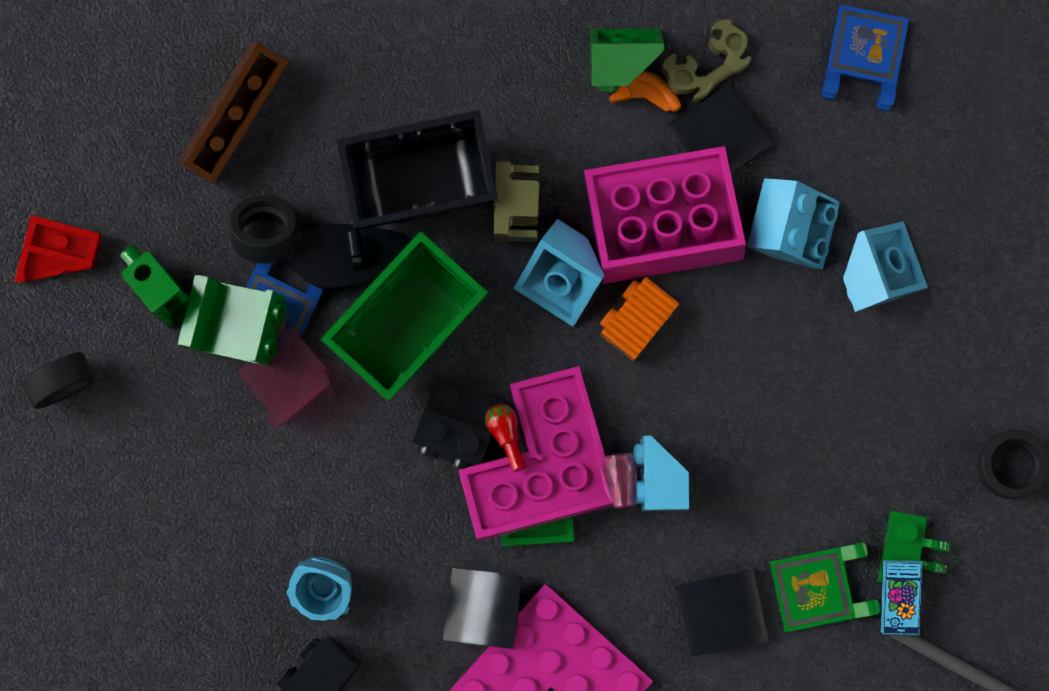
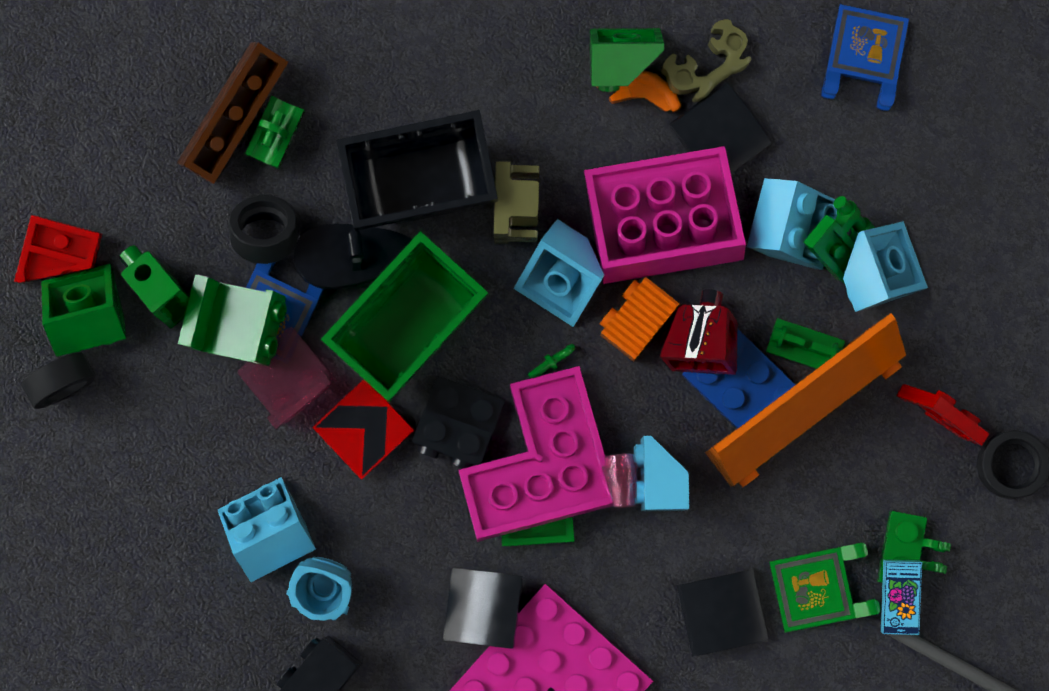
(82, 310): none -> green slope
(265, 529): none -> medium azure slope
(275, 132): none -> green hips
(363, 429): none -> piece
(502, 424): red piece -> none
(551, 361): none -> green hand
(702, 337): none -> dark red torso
(749, 391): none -> blue plate
(802, 344): none -> green hinge
(808, 402): none -> orange slope
(830, 237): none -> green plate
(942, 410): none -> red wing

